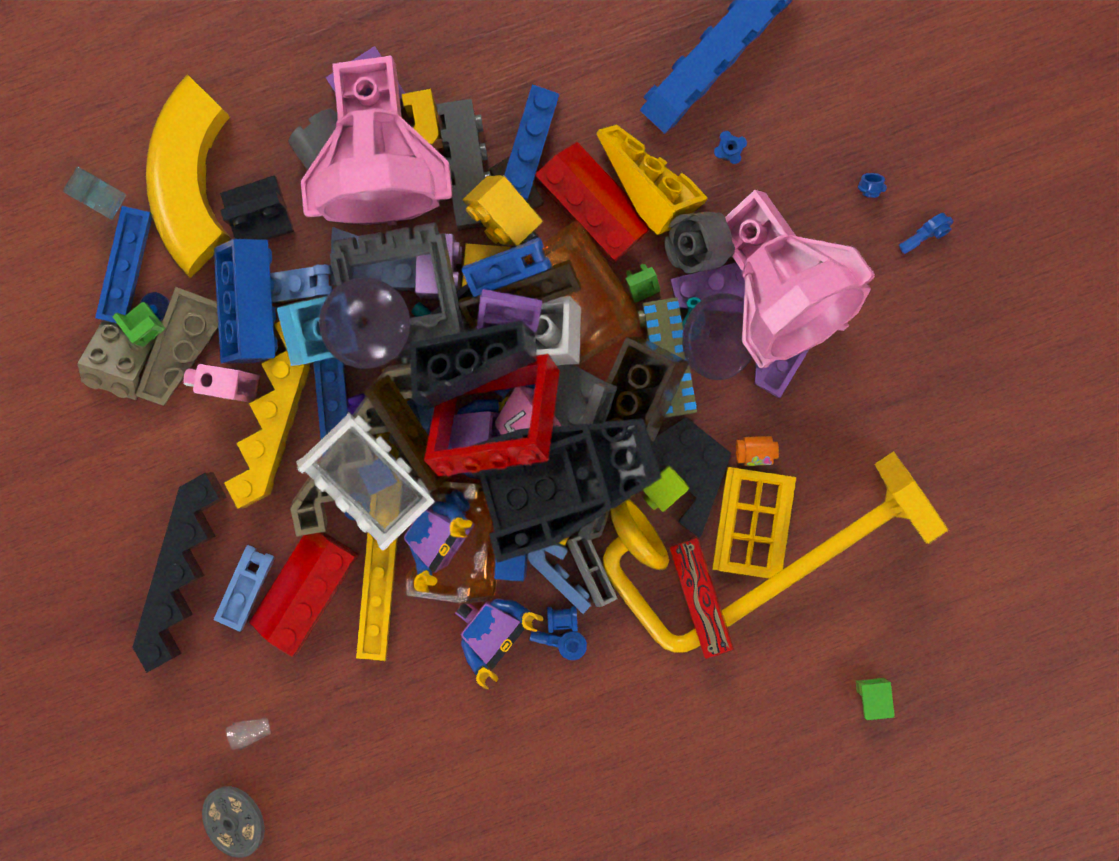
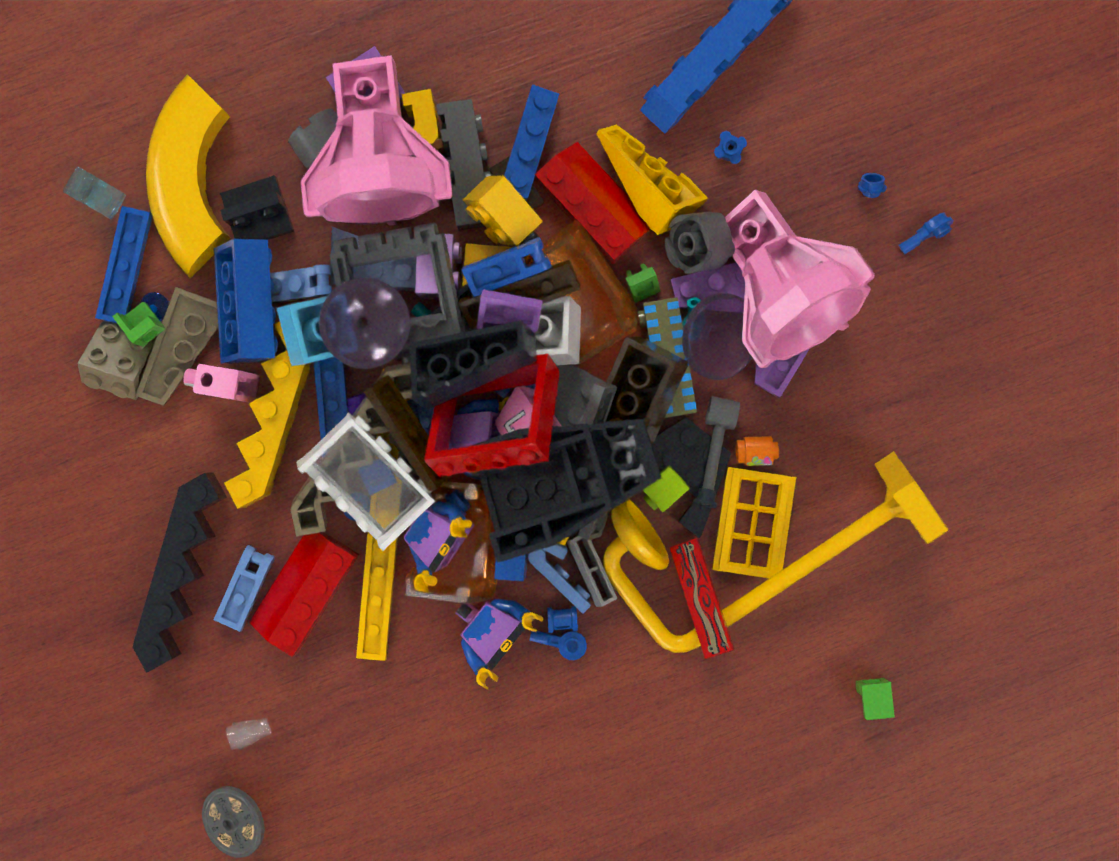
(721, 415): none -> dark grey piece

